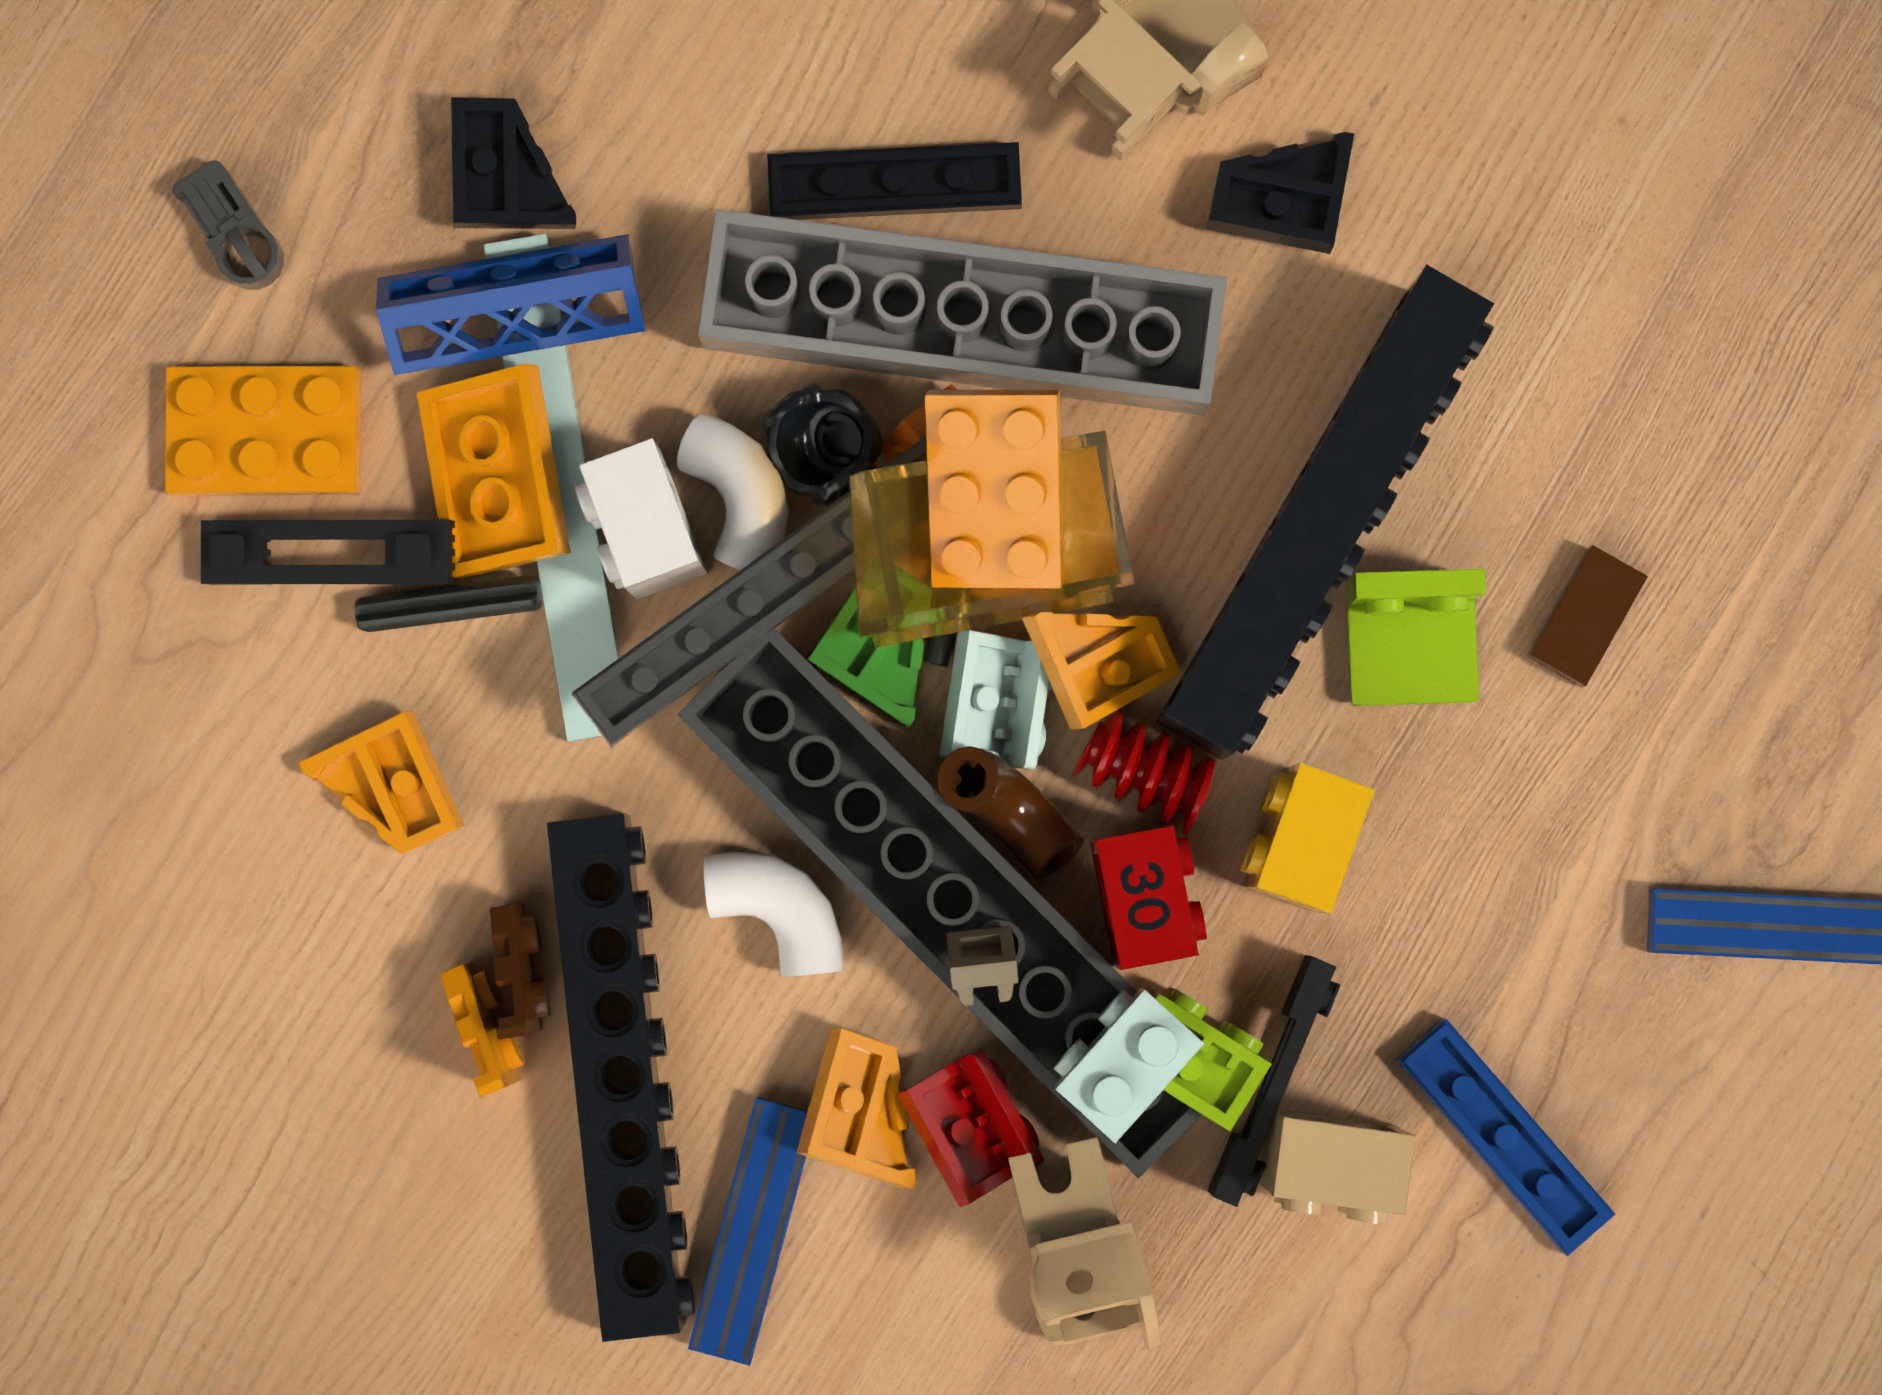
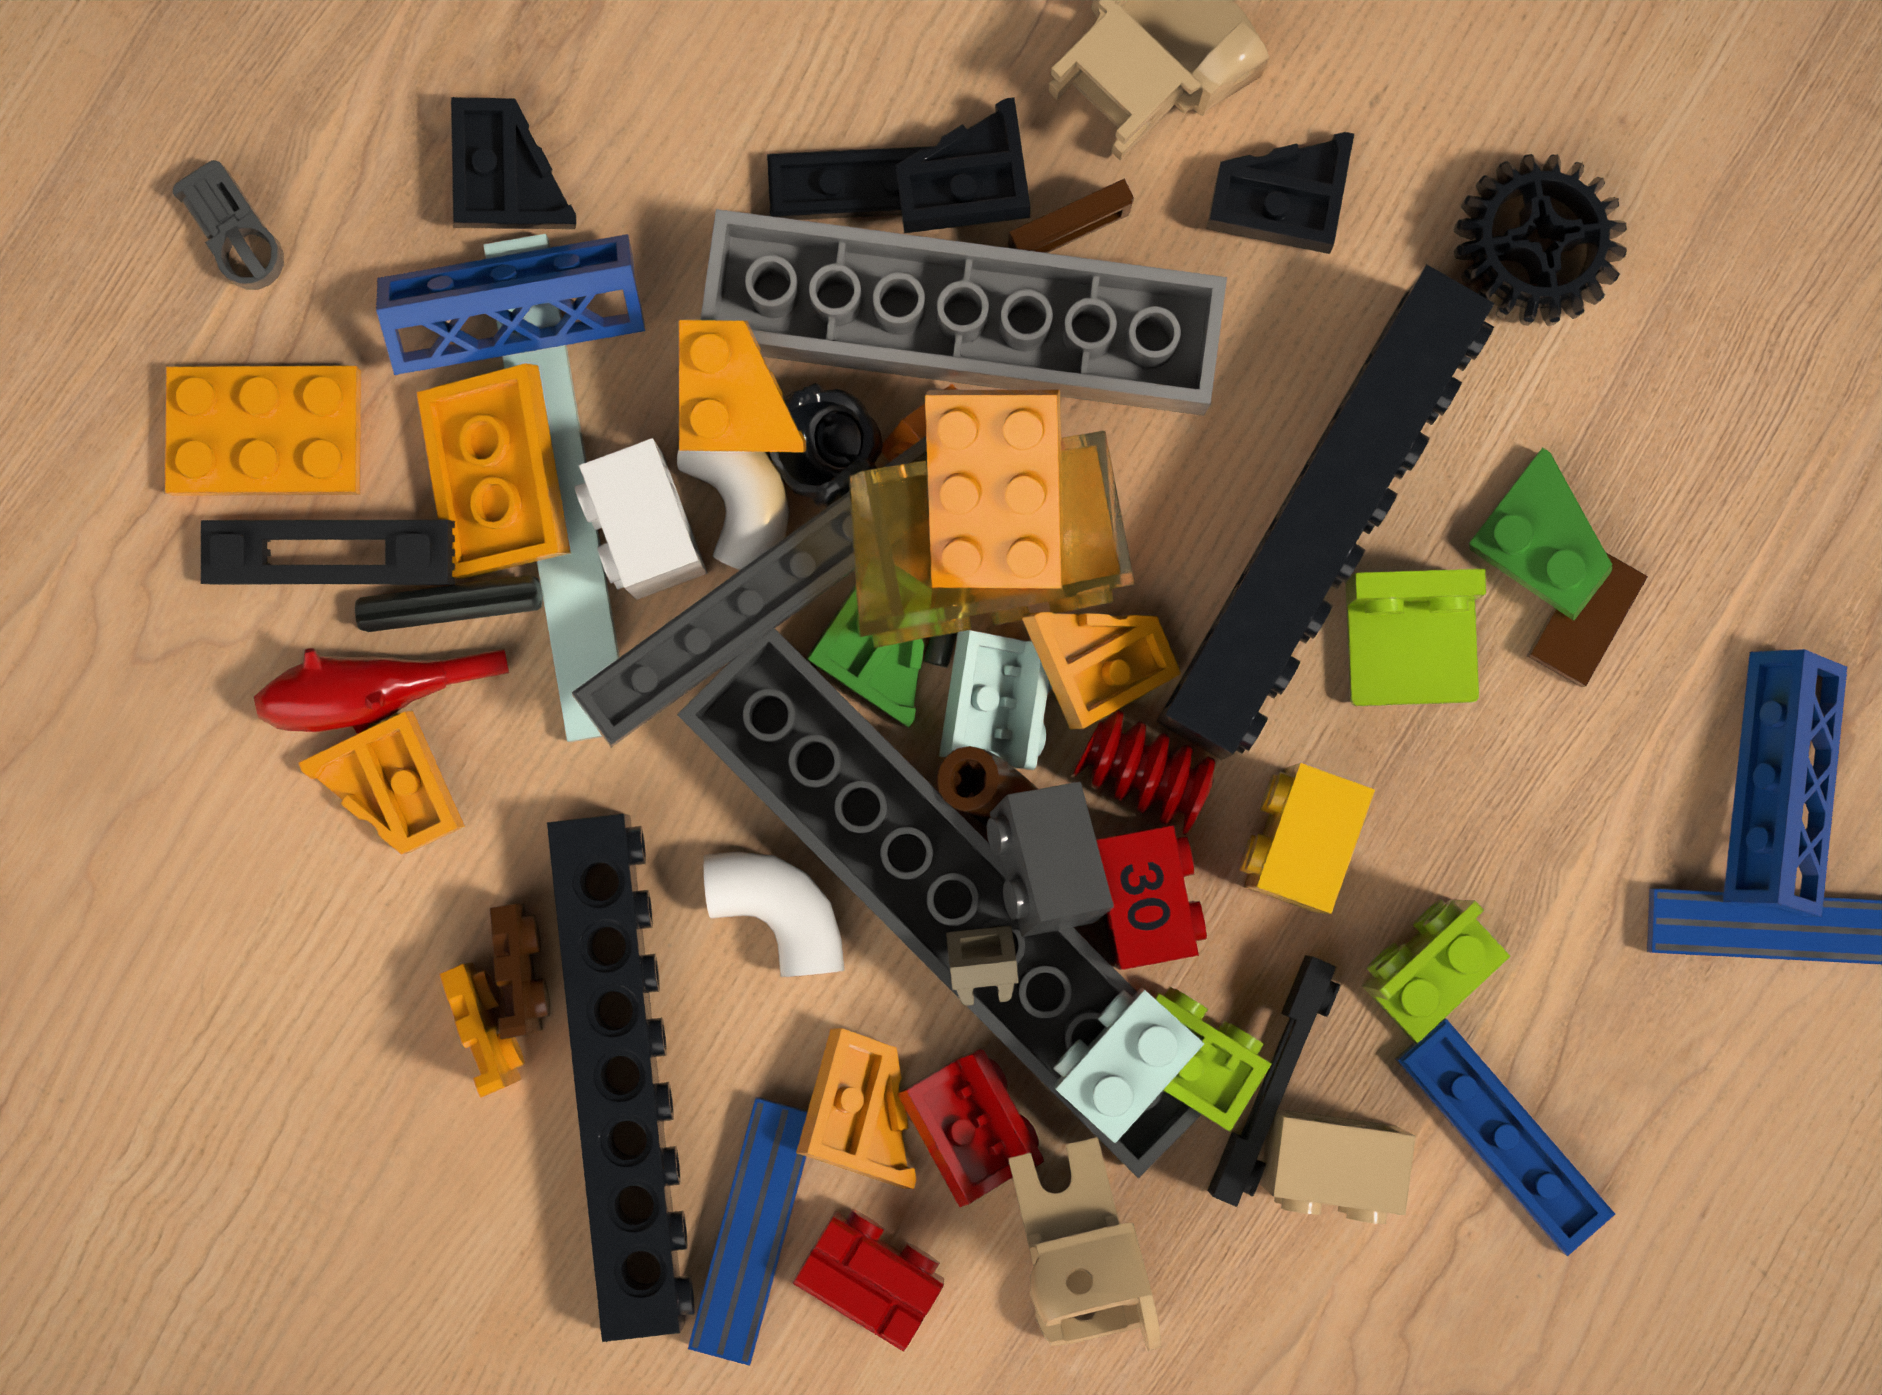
(362, 690): none -> red piece
(729, 392): none -> light orange wing
(870, 1278): none -> red brick
(967, 176): none -> black wing
(1049, 859): none -> dark grey brick
(1074, 220): none -> reddish brown tile
(1436, 968): none -> lime bracket
(1545, 539): none -> bright green wing
(1589, 228): none -> black gear
(1779, 778): none -> blue fence

